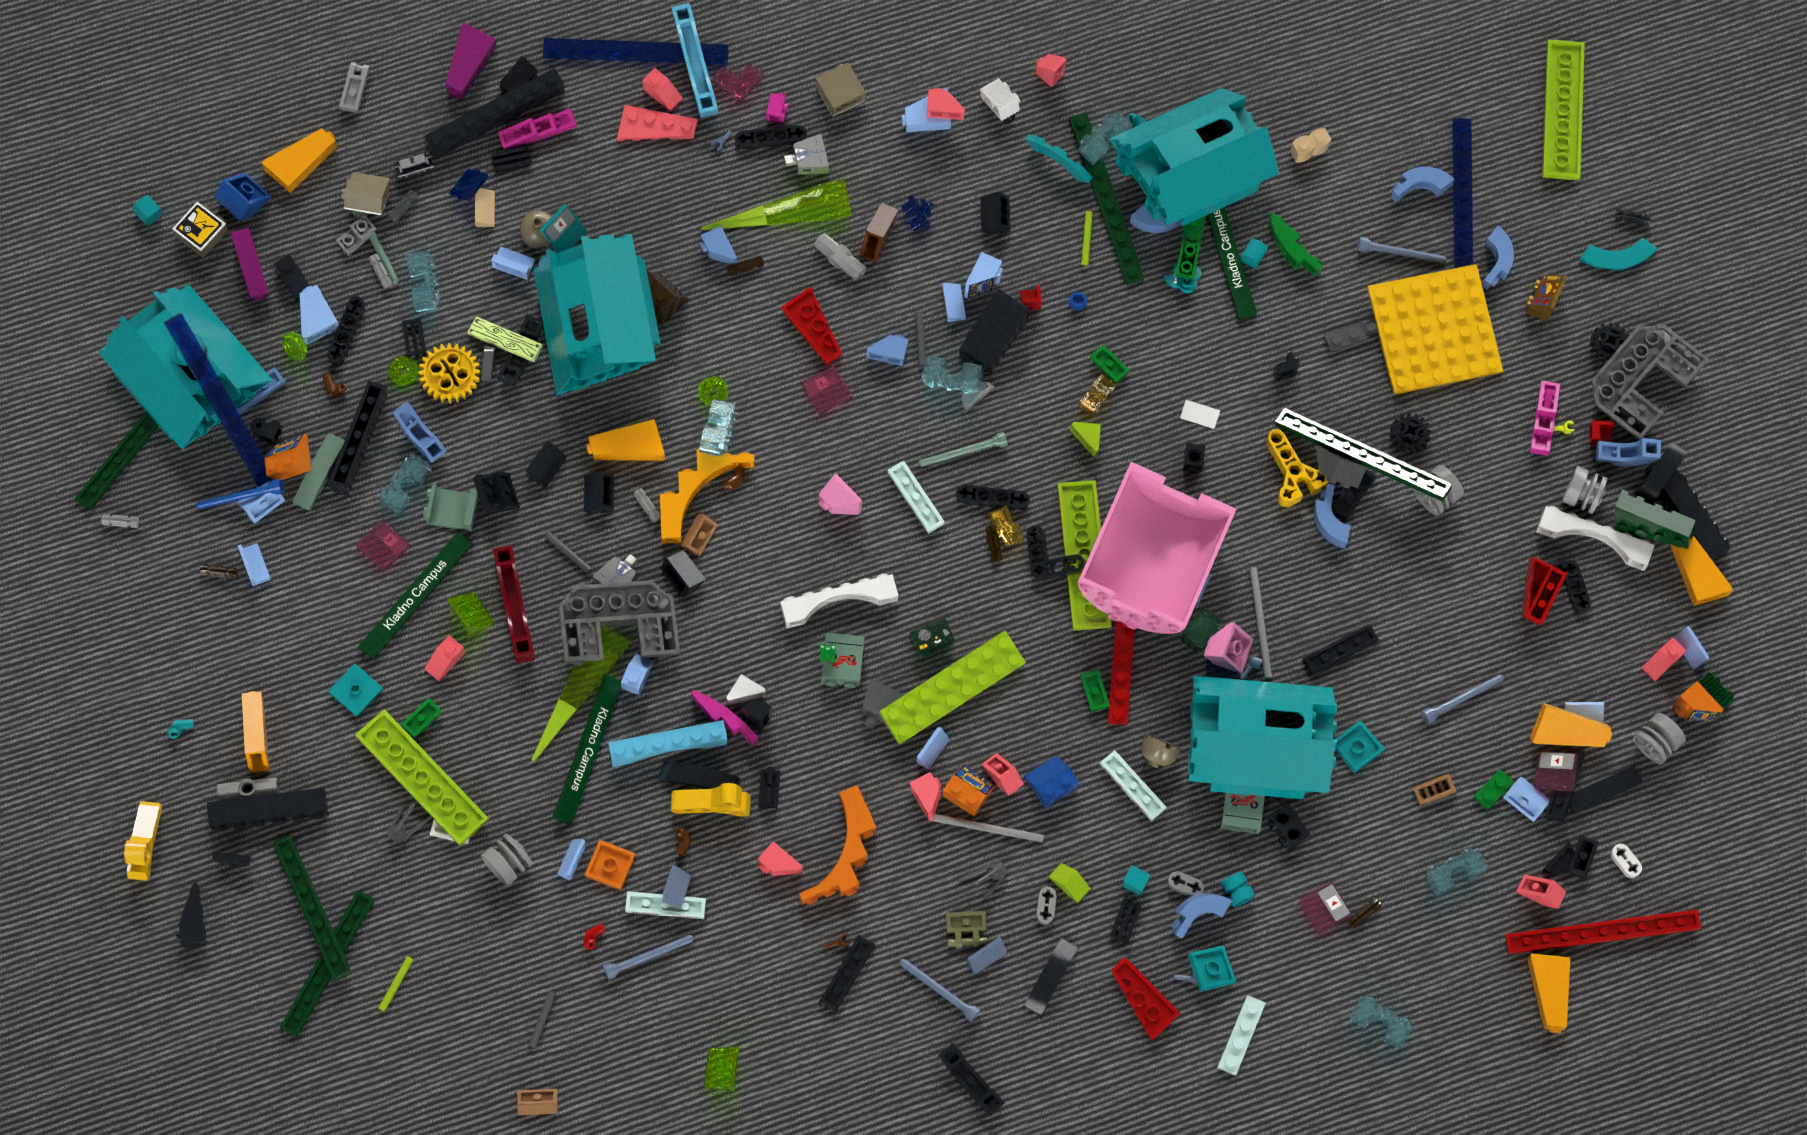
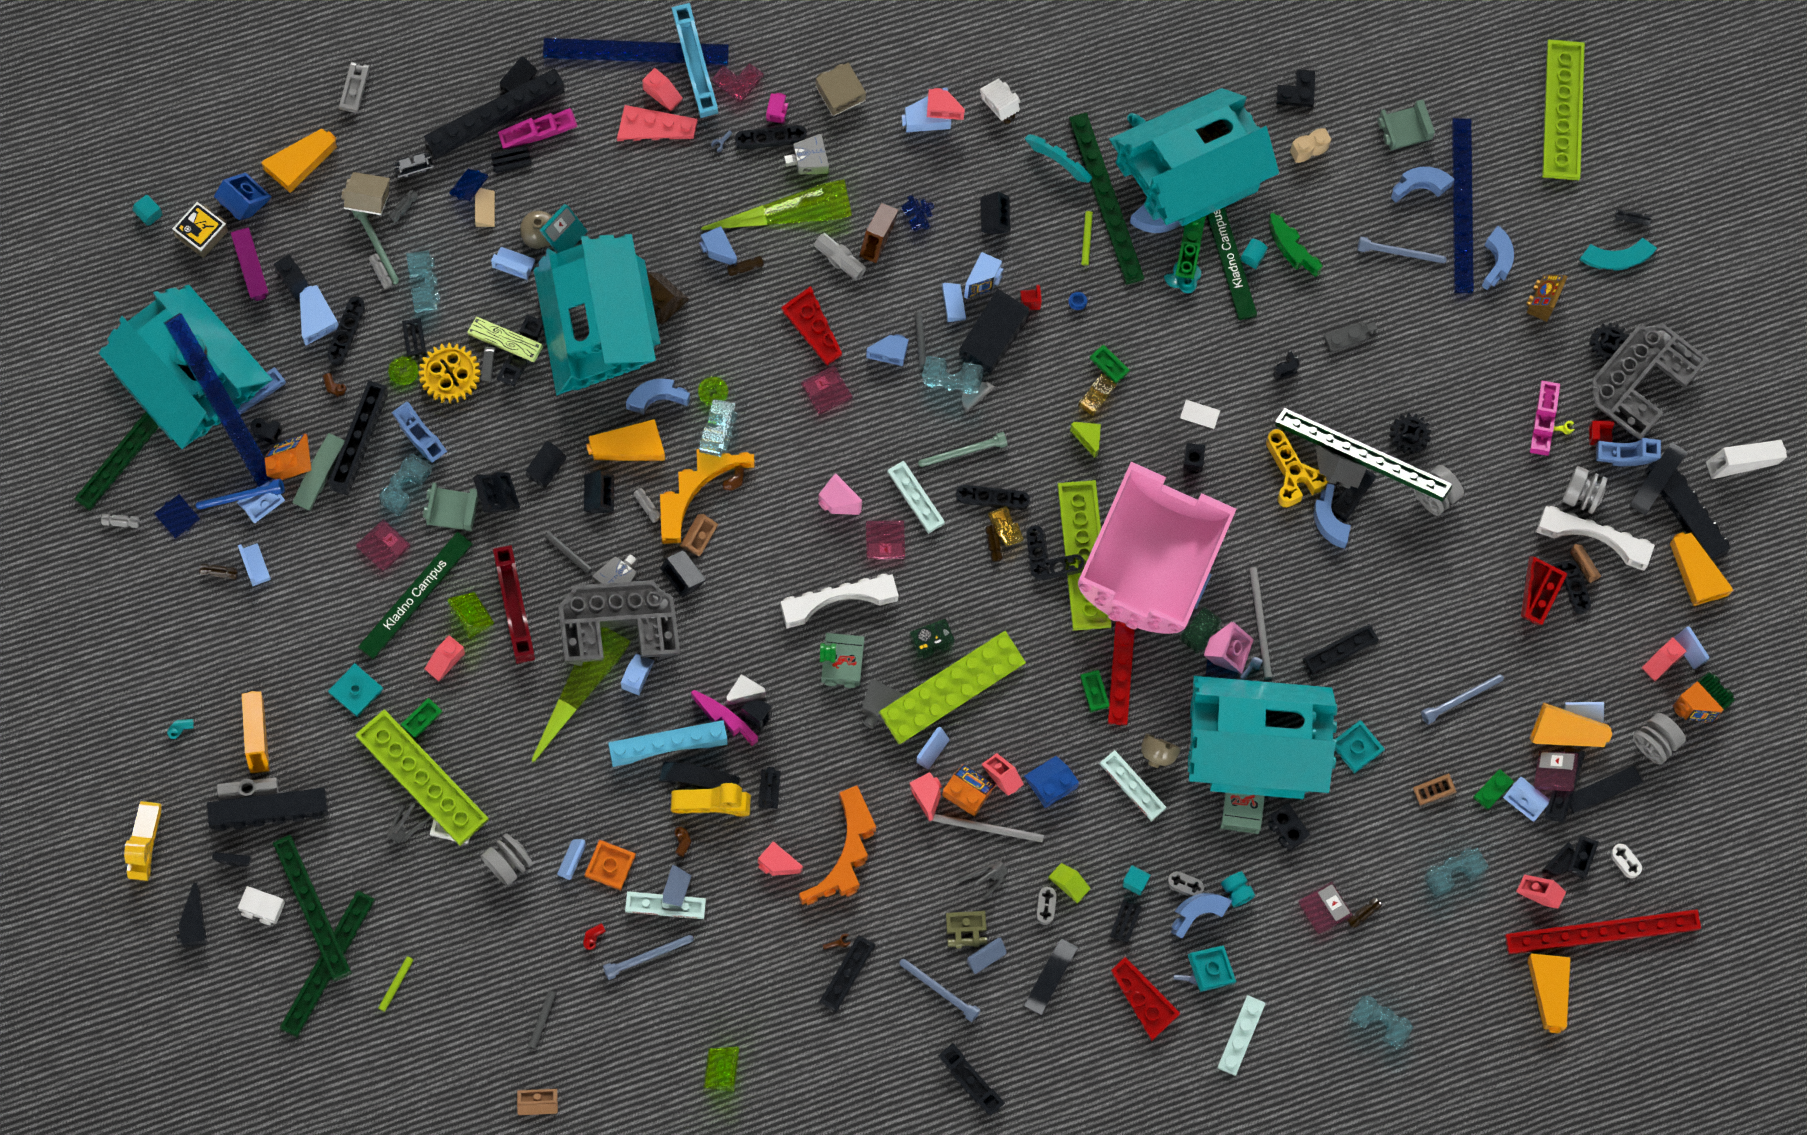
(177, 516): none -> clear blue piece
(261, 905): none -> white brick
(290, 348): clear neon green gear -> none
(356, 236): light grey slope -> none
(469, 58): magenta slope -> none
(587, 750): dark green tile -> none
(656, 390): none -> medium blue arch
(885, 540): none -> clear pink tile
(1050, 68): coral slope -> none
(1095, 146): clear light blue arch -> none
(1298, 95): none -> black plate
(1406, 126): none -> sand green panel
(1435, 329): yellow plate -> none
(1585, 563): none -> medium nougat slope
(1652, 522): dark green wedge -> none
(1746, 458): none -> white slope

